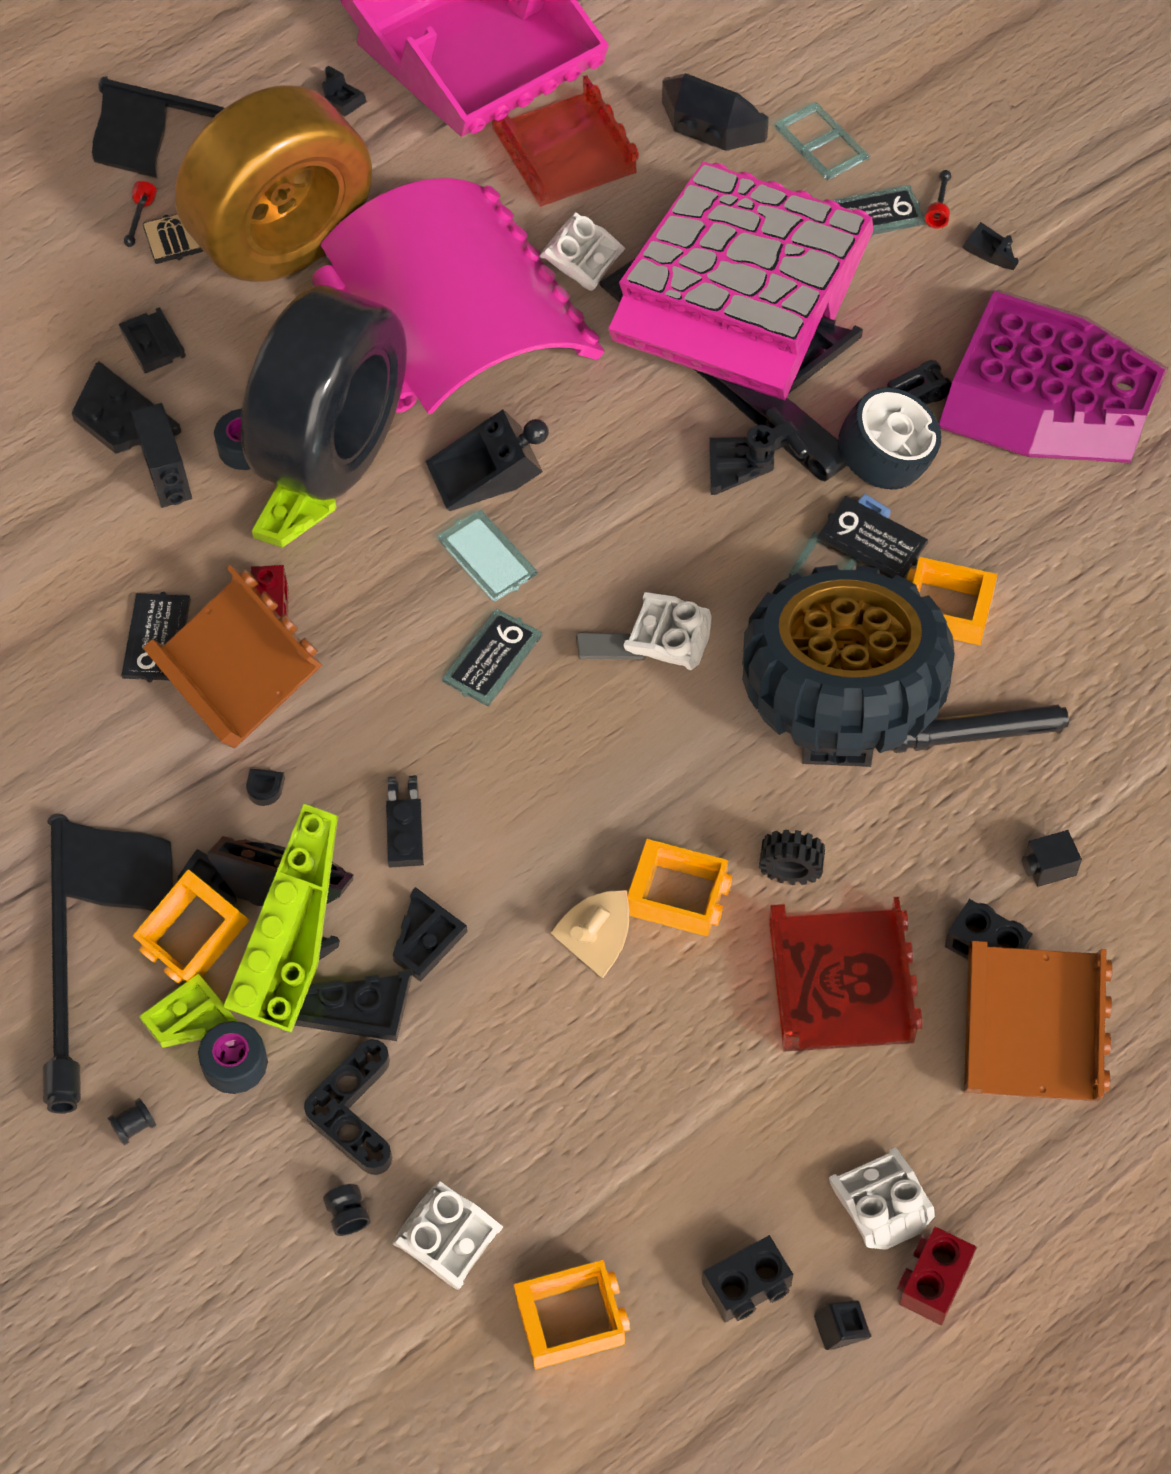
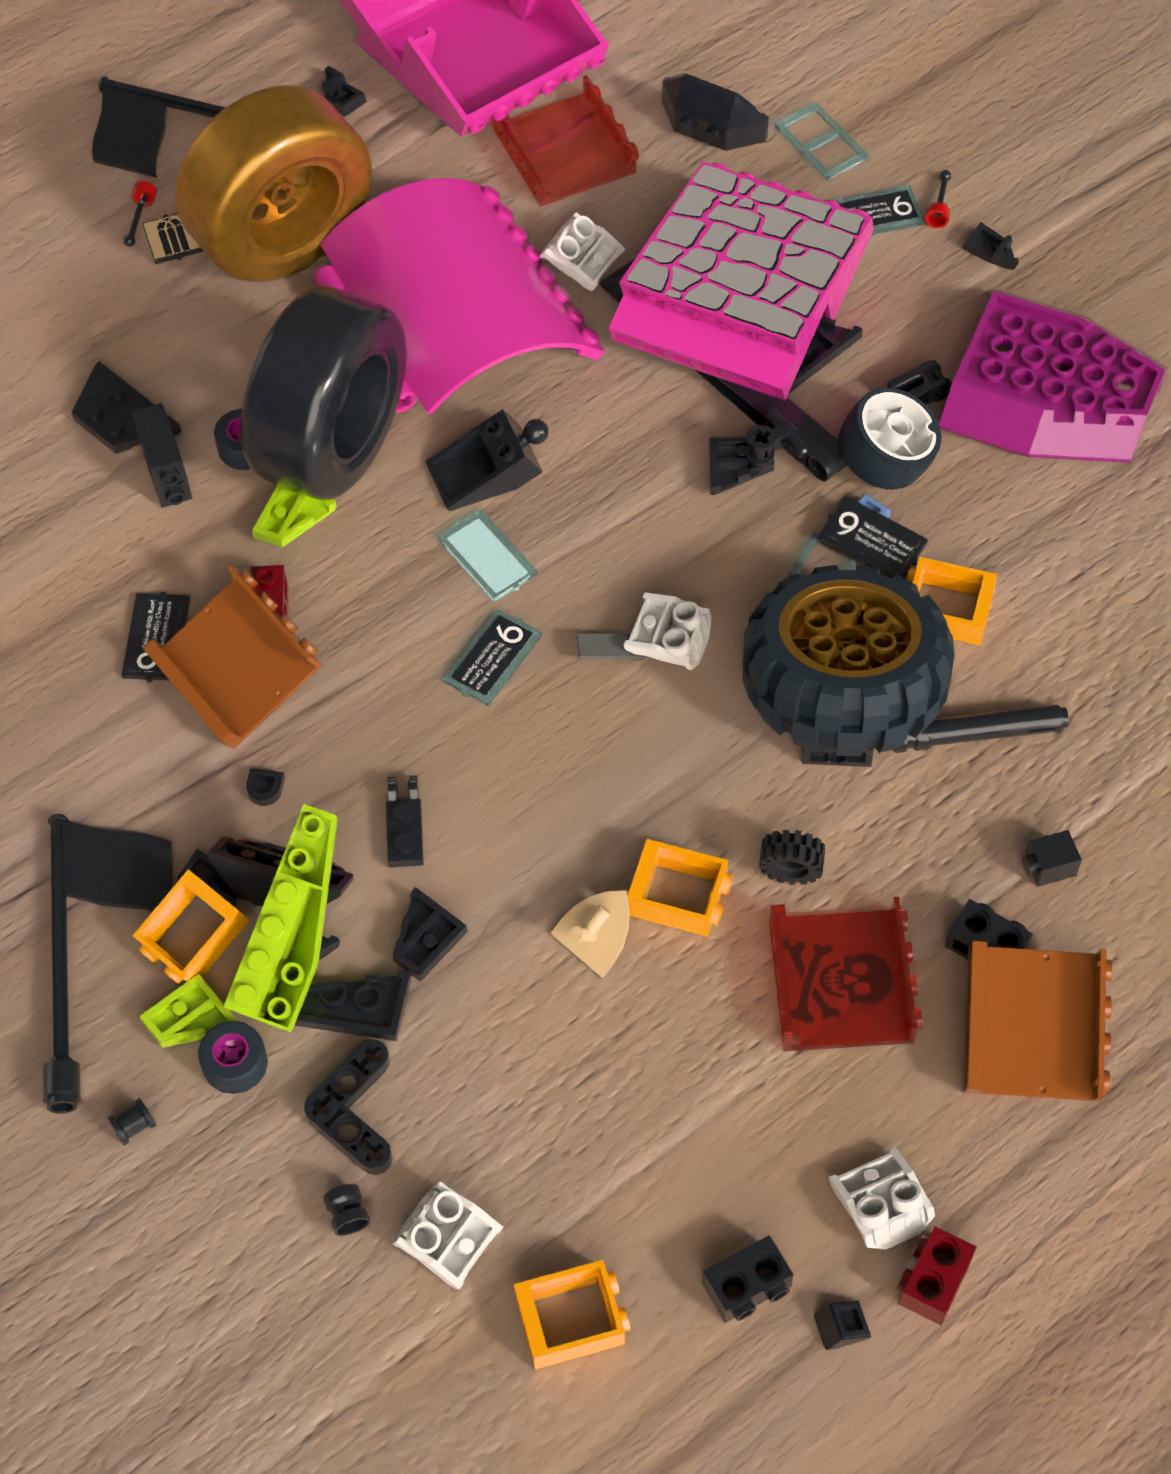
(152, 340): black plate -> none

